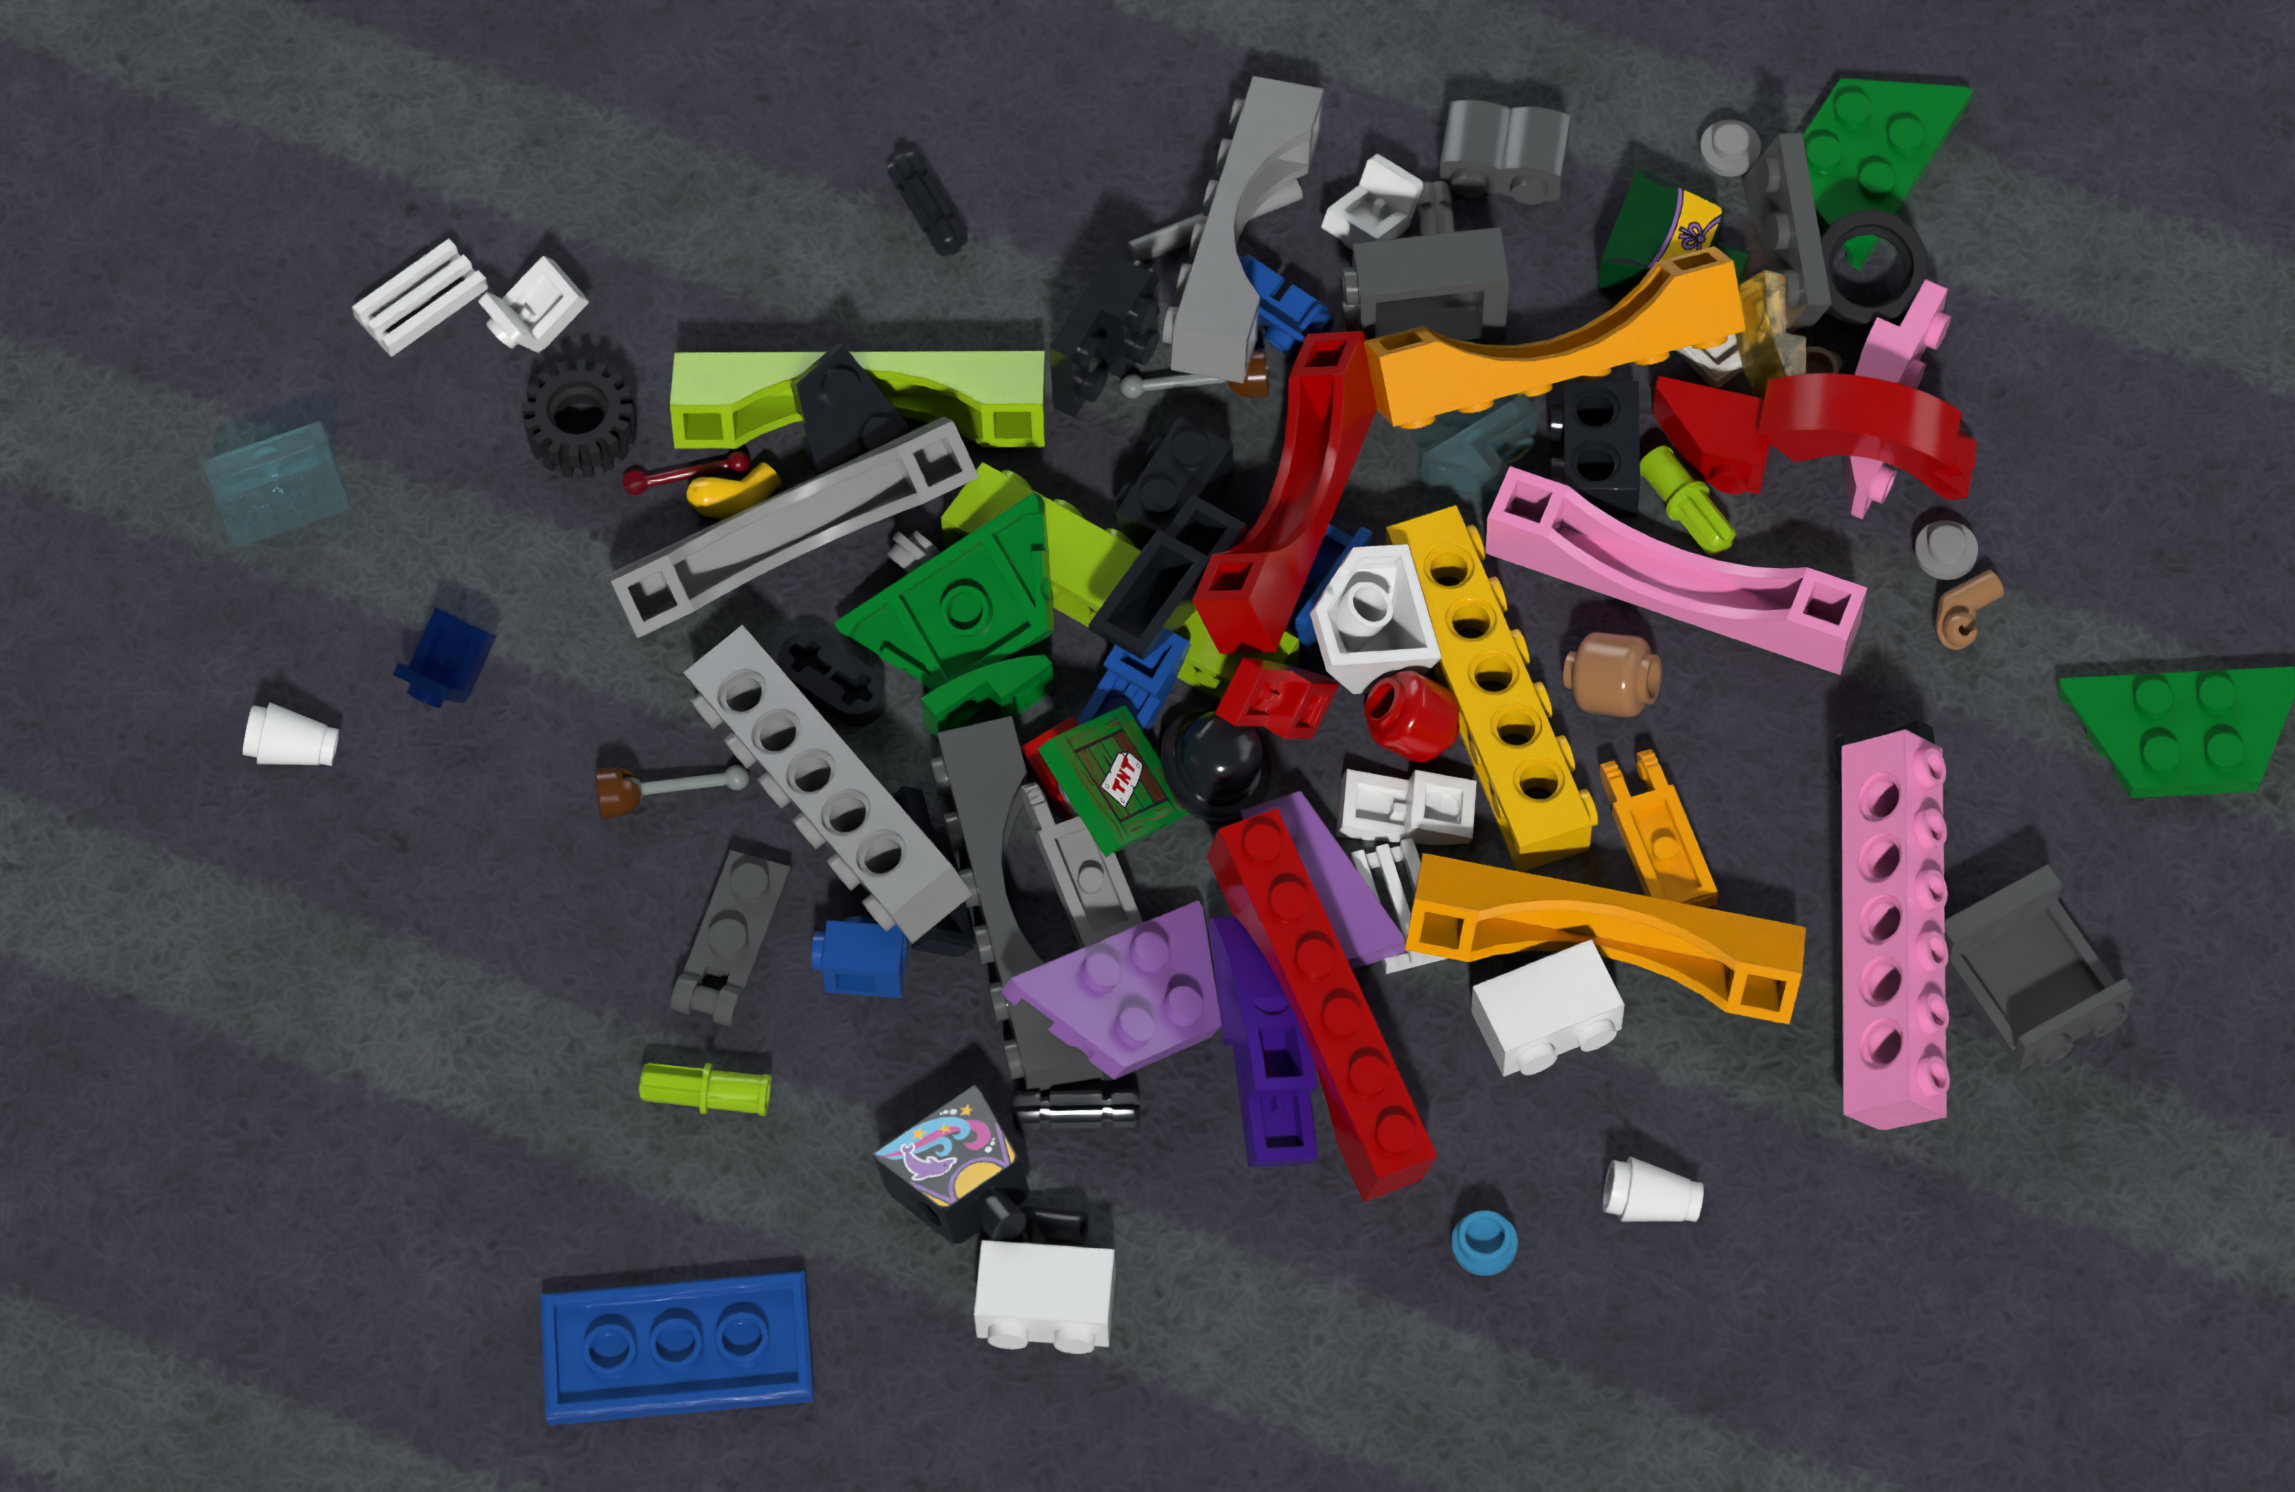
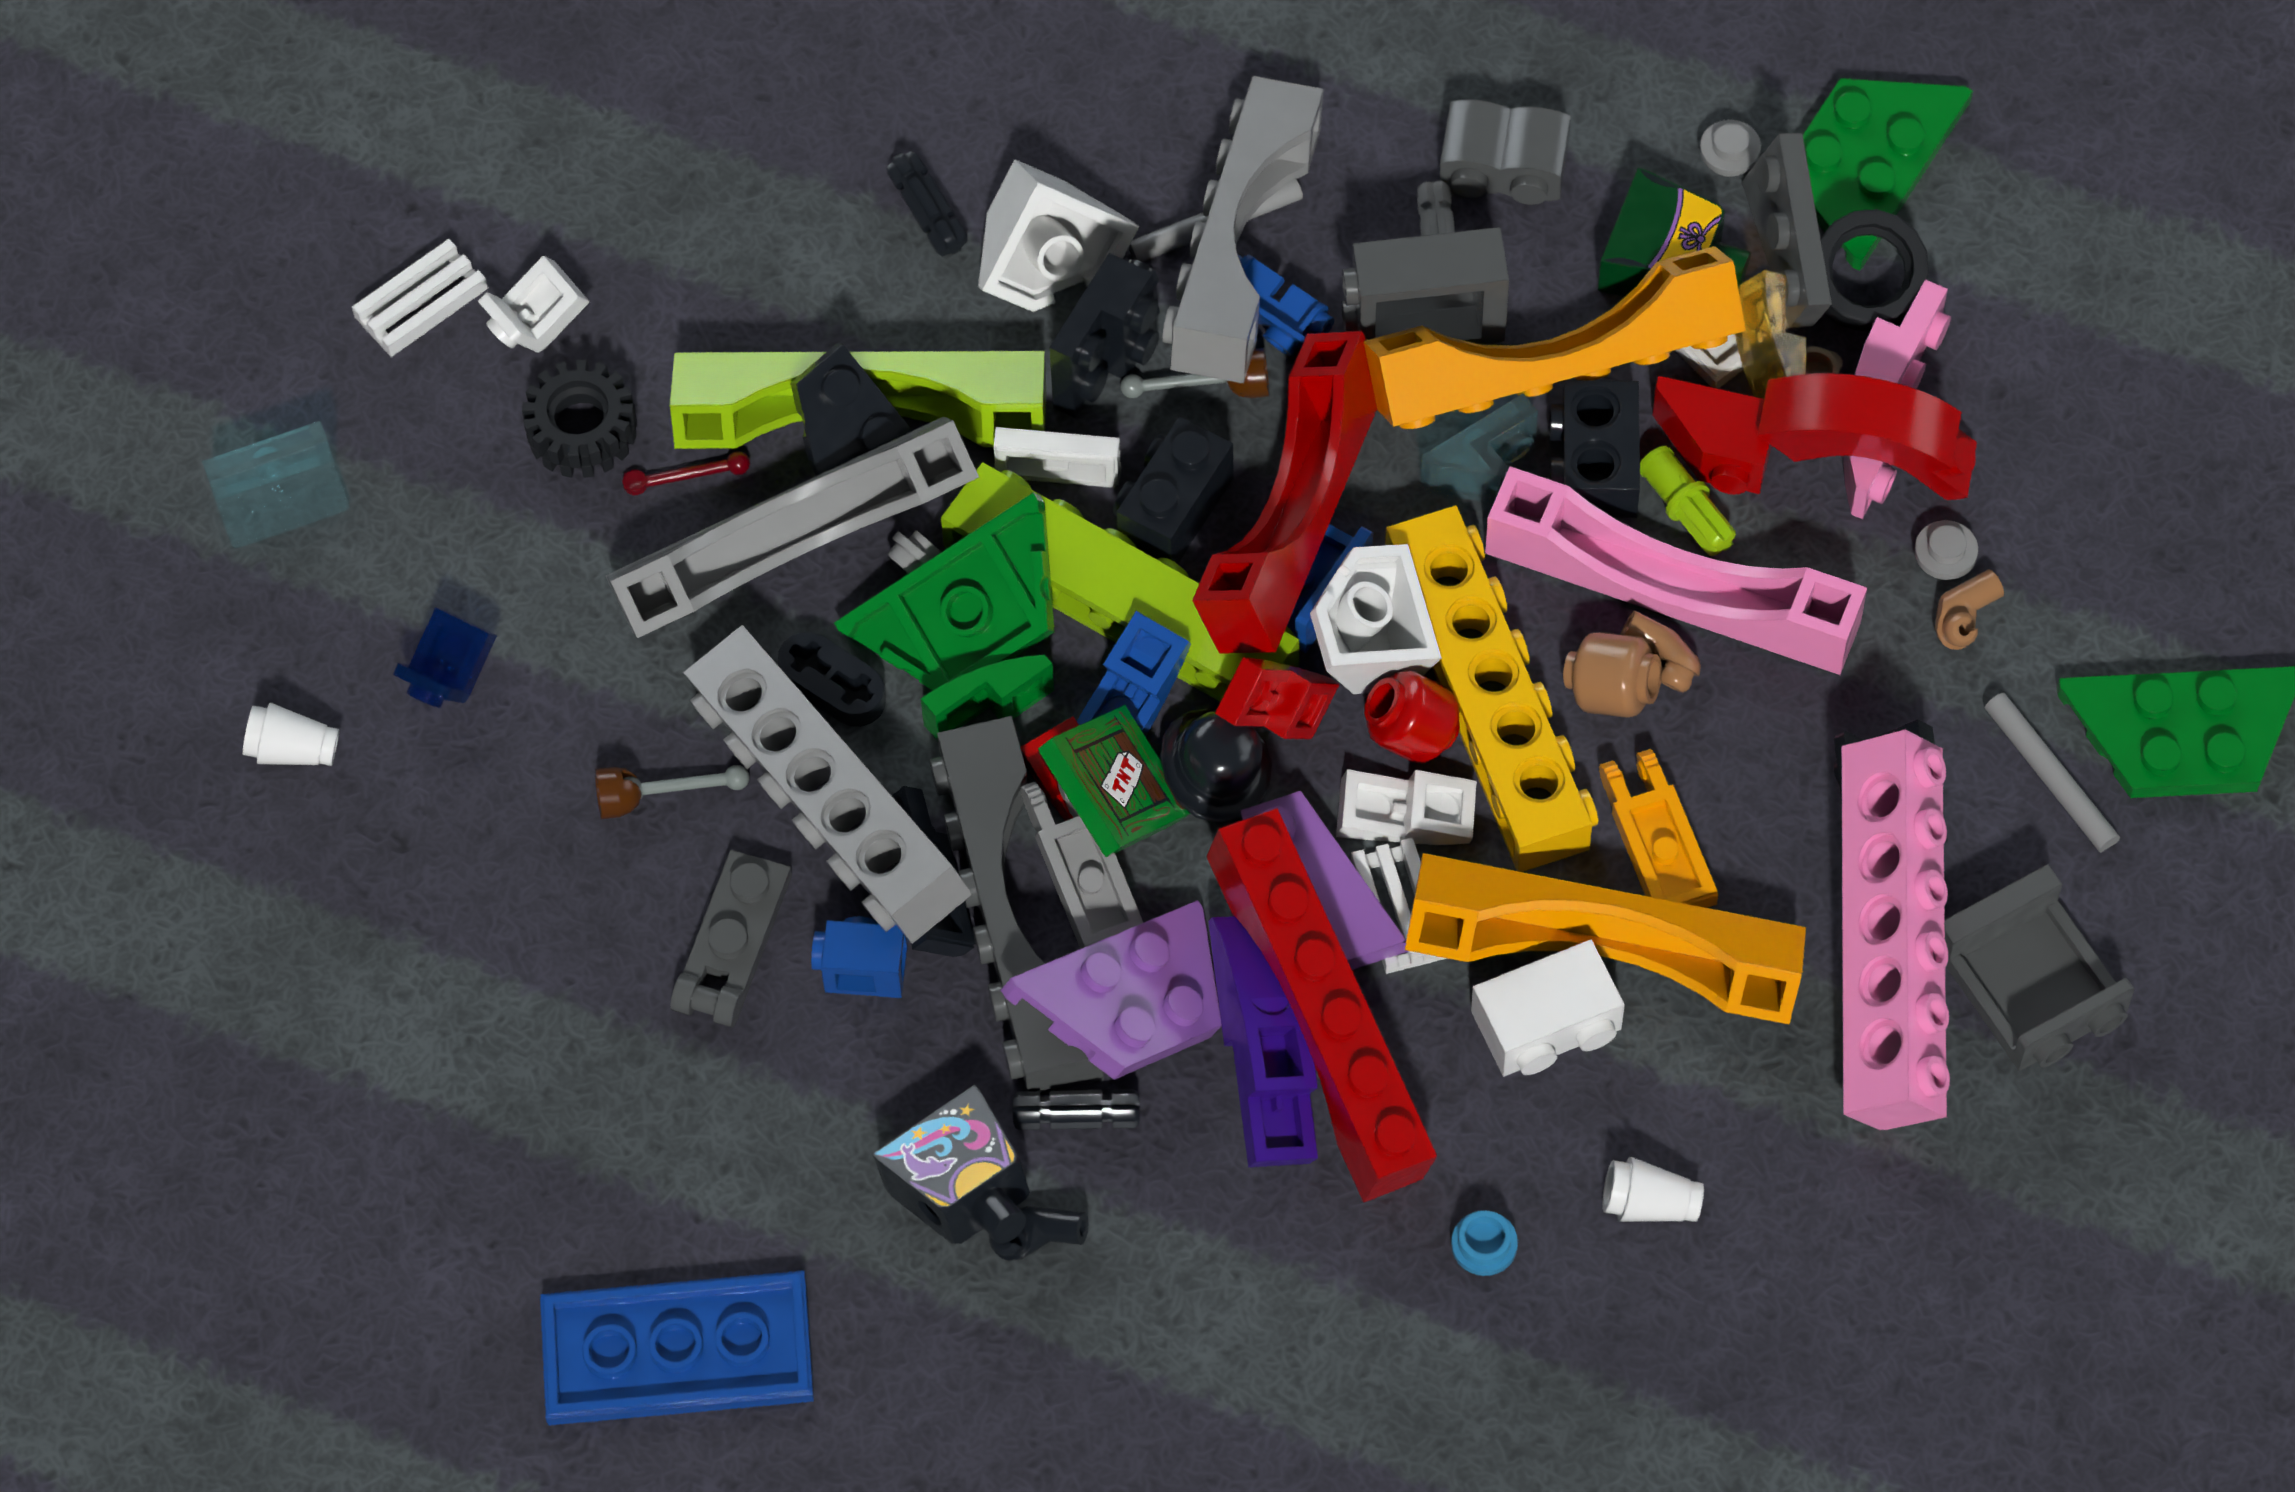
(705, 1088): lime axle -> none
(725, 497): yellow arm -> none
(1045, 1295): white brick -> none
(1046, 238): none -> white slope
(1058, 456): none -> white tile
(1161, 582): black slope -> none
(1377, 207): white bracket -> none
(1669, 646): none -> medium nougat arm
(2052, 772): none -> light grey bar

